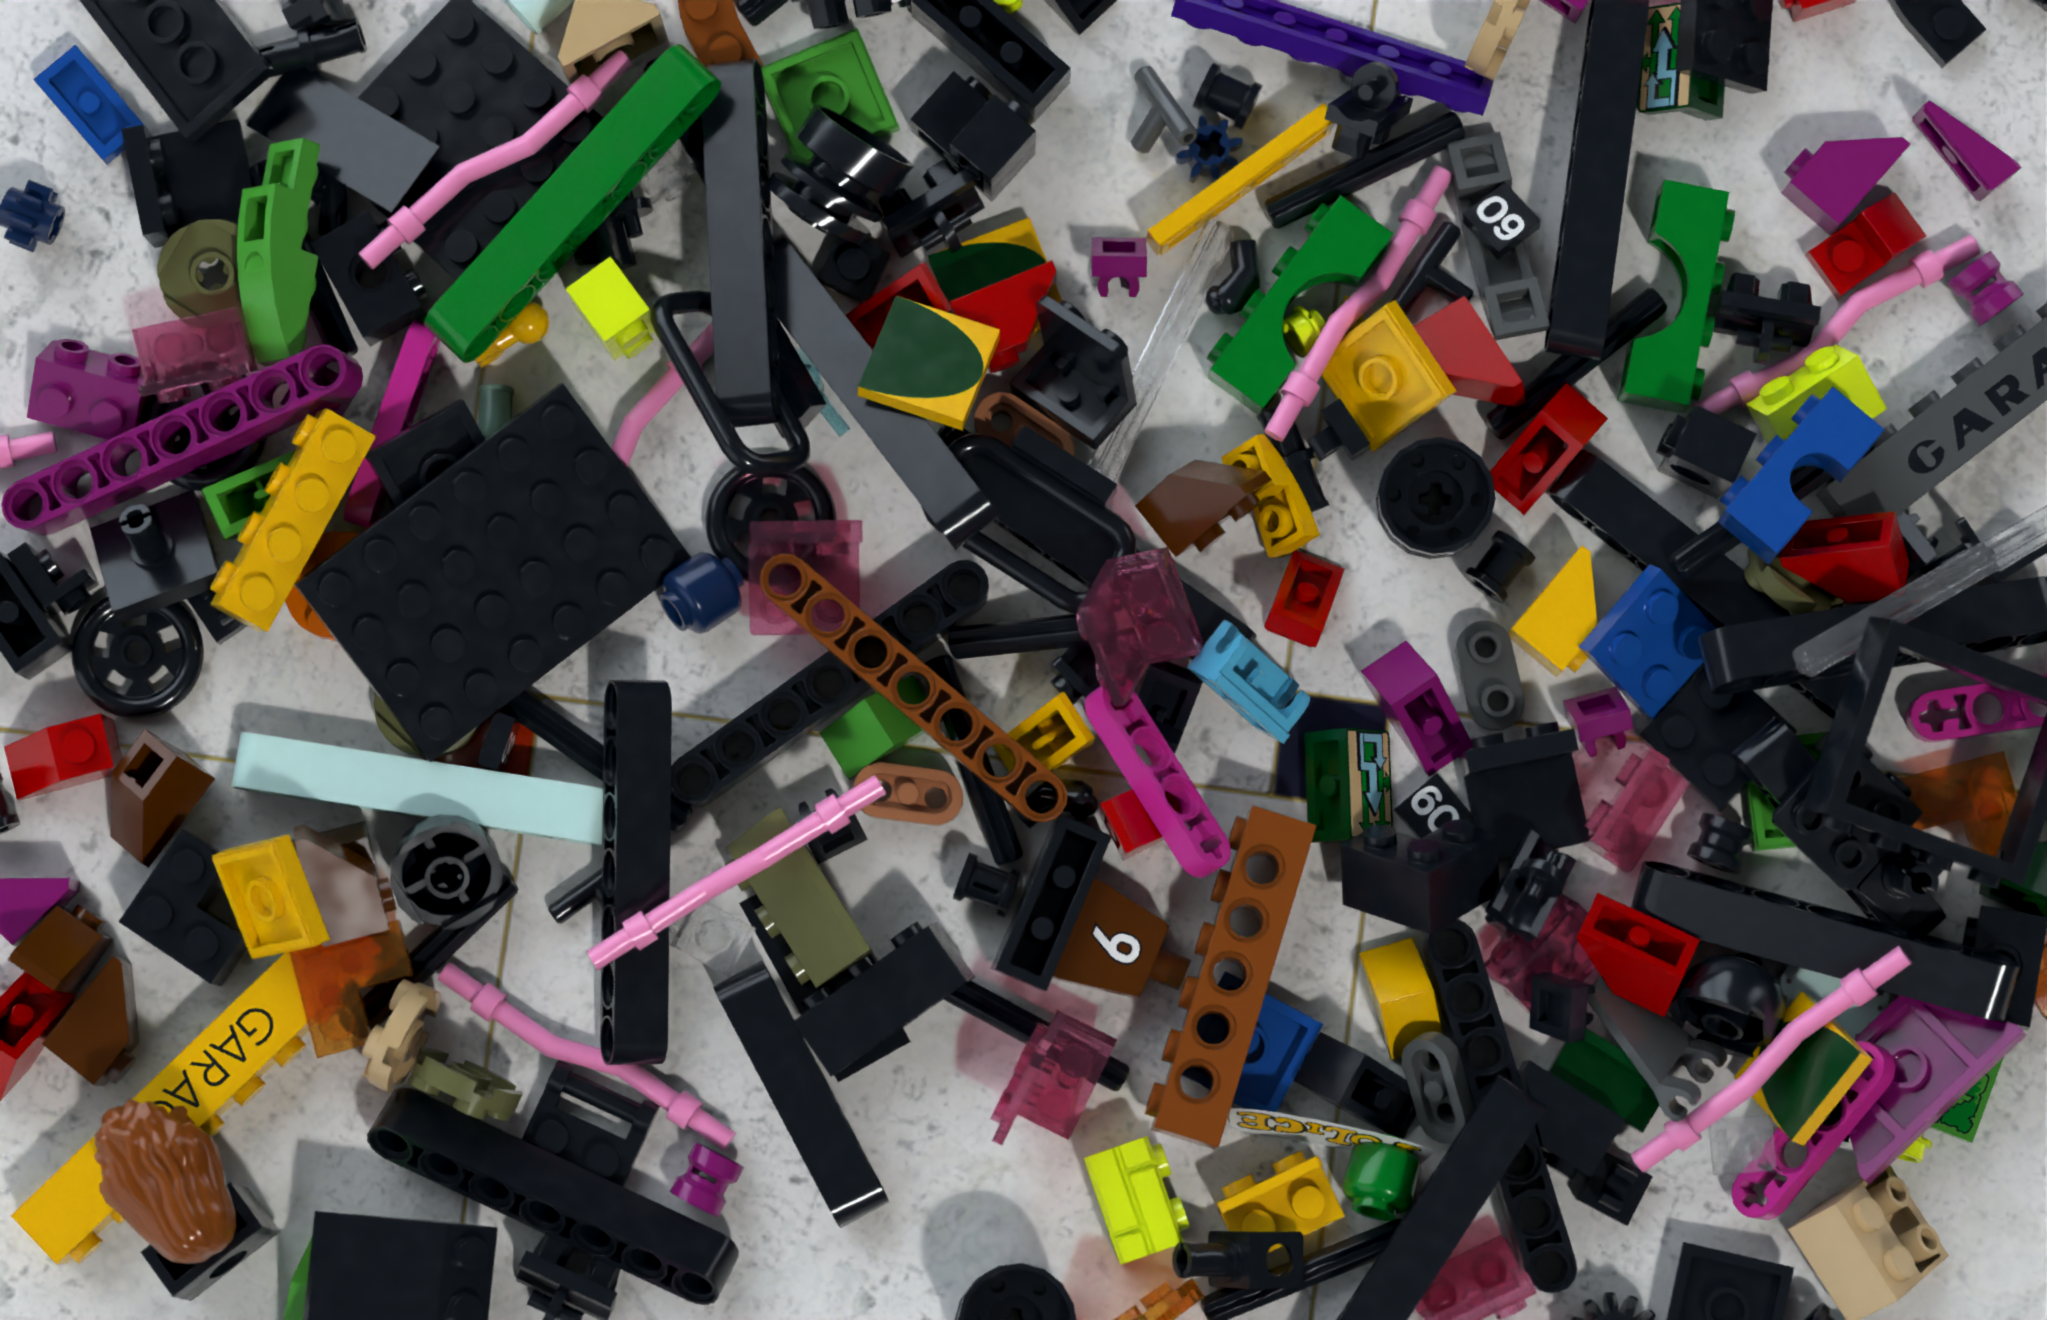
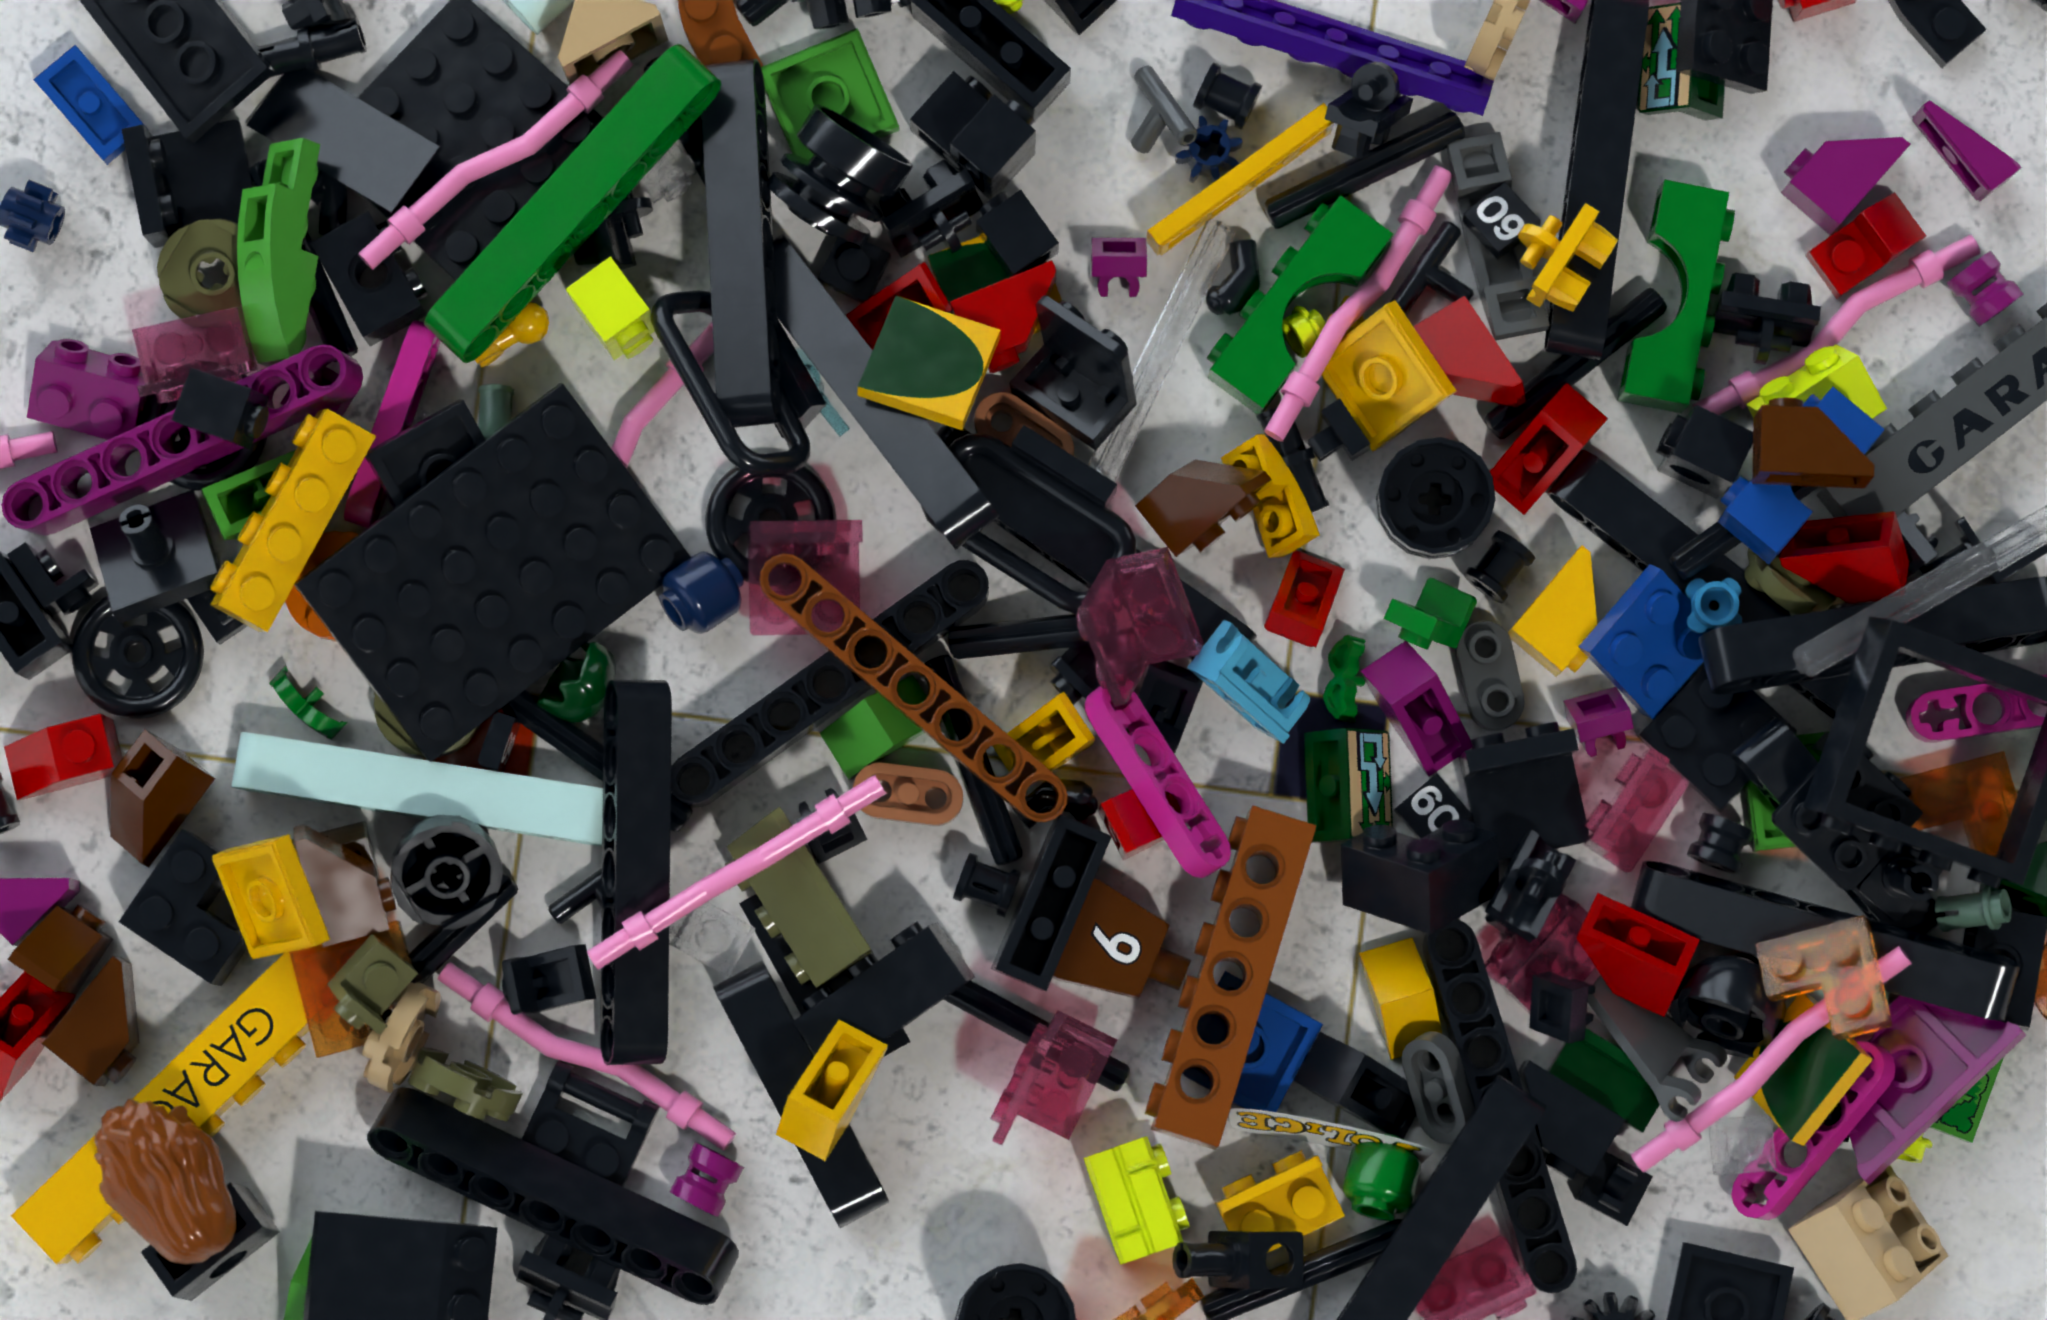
(222, 408): none -> black brick
(303, 707): none -> green piece
(370, 984): none -> olive bracket
(548, 980): none -> black bracket
(579, 685): none -> dark green hair
(830, 1090): none -> yellow slope
(1015, 233): none -> black brick
(1342, 689): none -> green piece
(1437, 617): none -> green bracket
(1582, 238): none -> yellow hips
(1722, 592): none -> dark azure plate
(1804, 449): none -> reddish brown slope
(1838, 961): none -> clear orange plate
(1975, 909): none -> sand green pin

